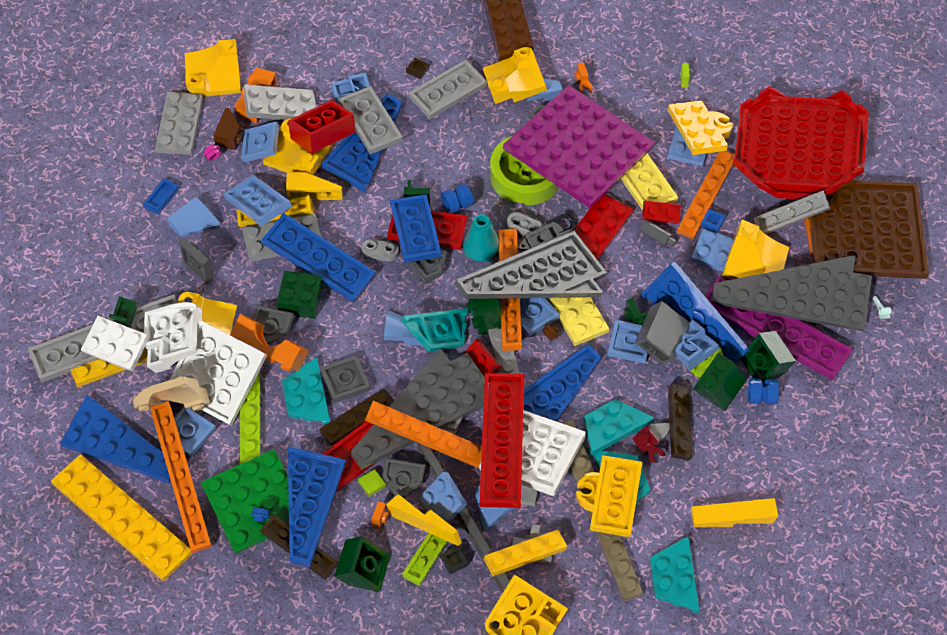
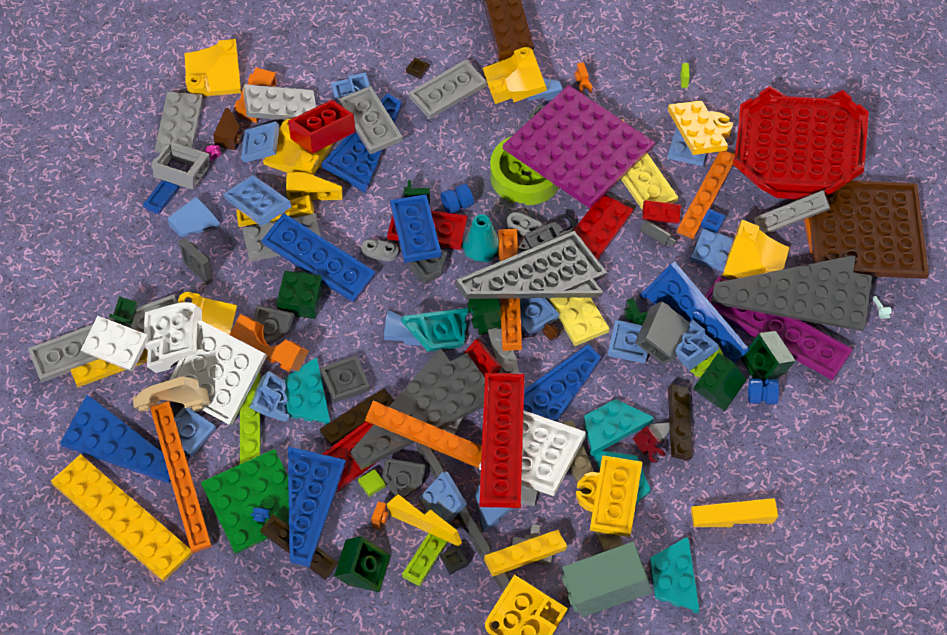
(196, 158): none -> light grey window
(271, 397): none -> medium blue slope
(606, 580): none -> sand green brick

